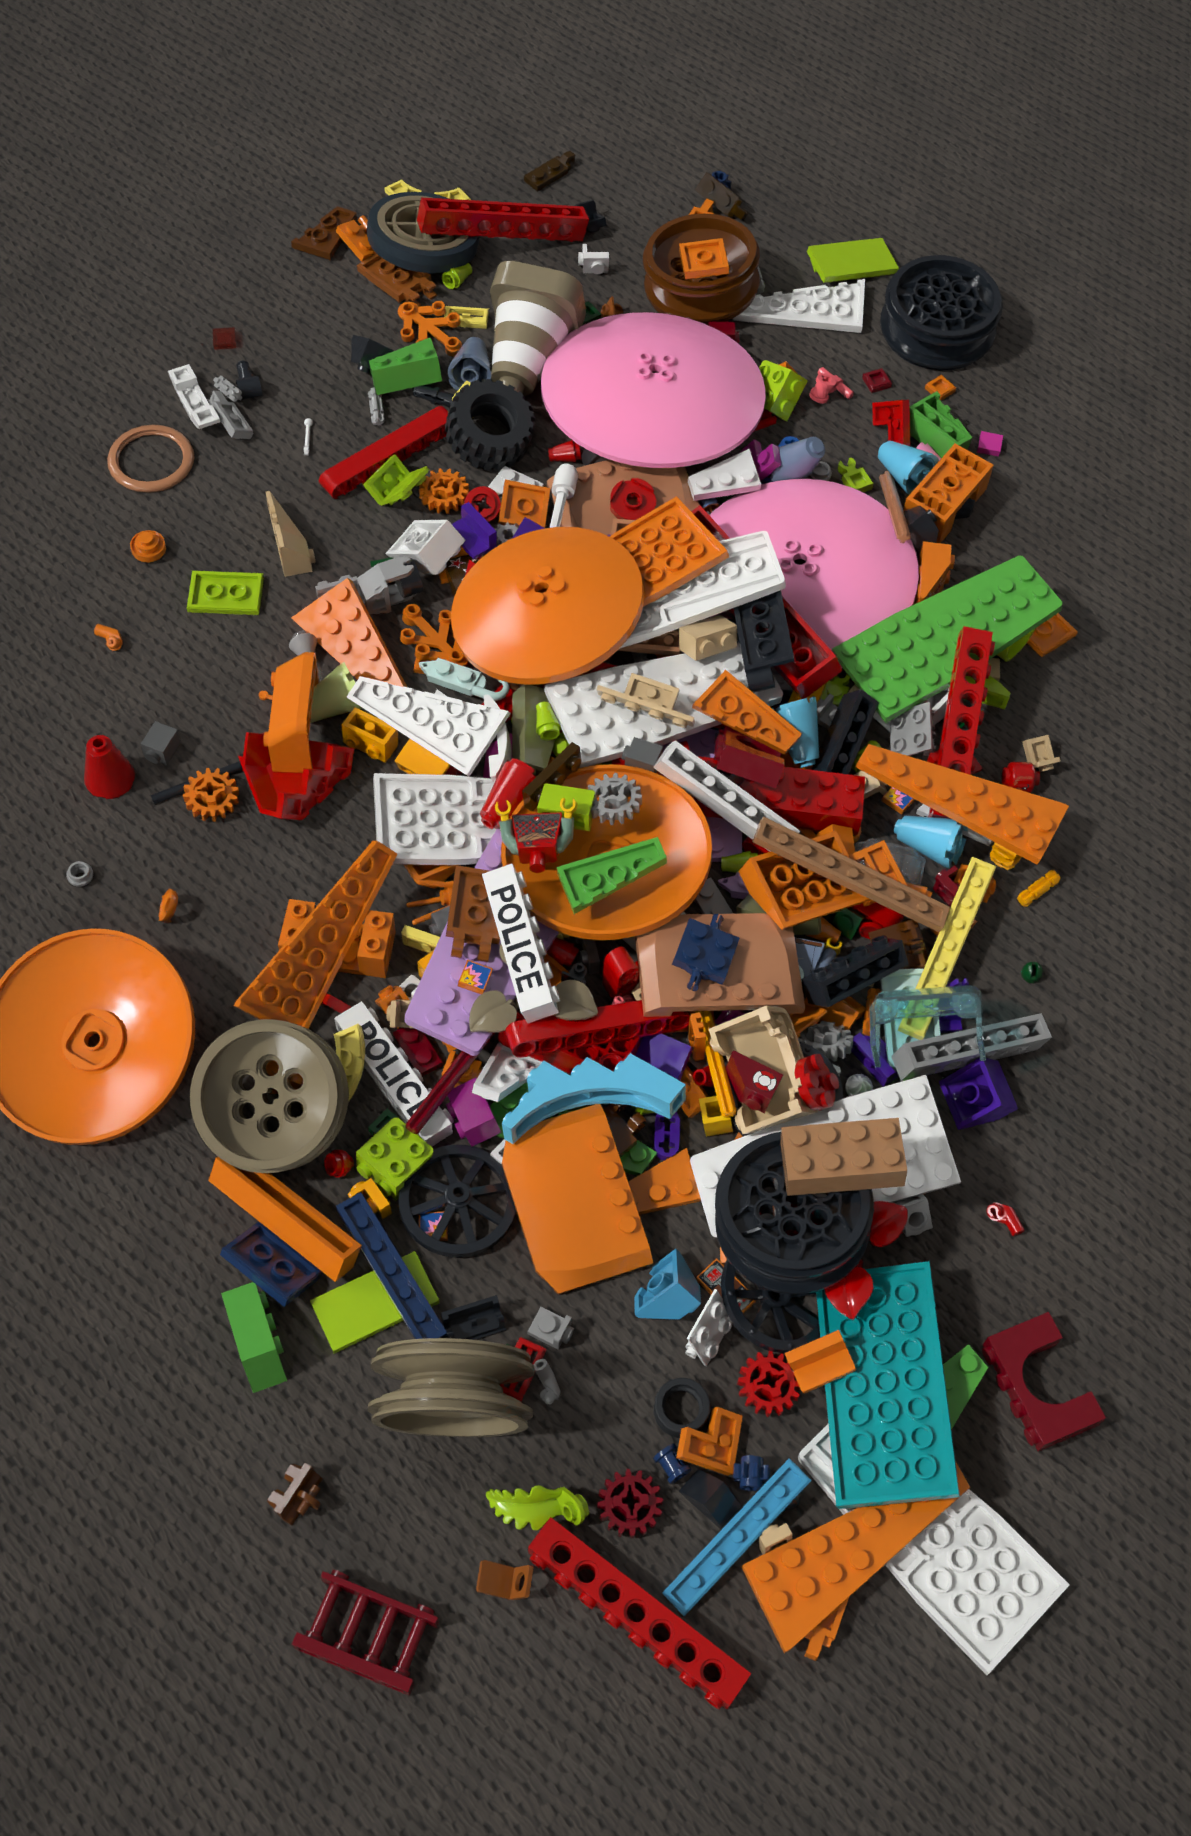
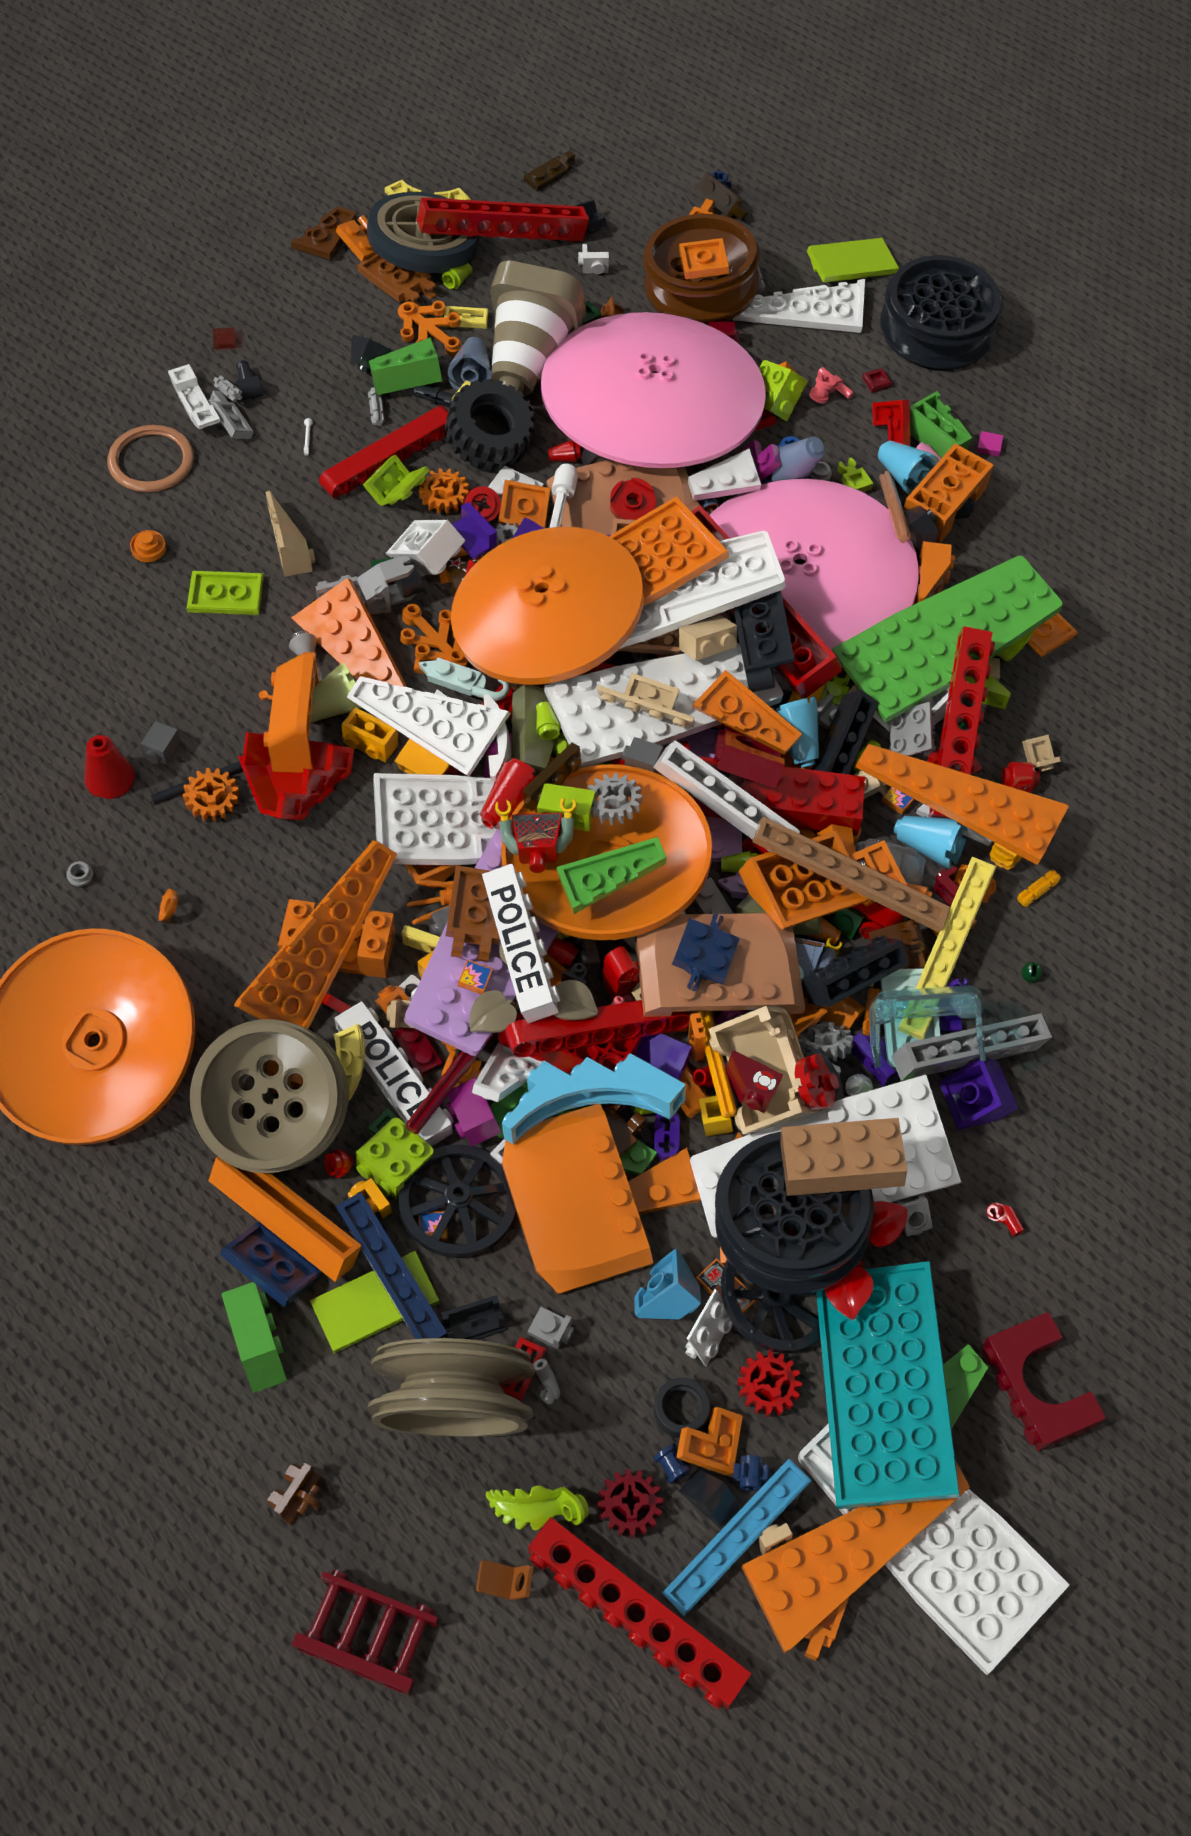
(112, 636): orange arm -> none
(820, 1361): orange panel -> none
(941, 385): orange tile -> none

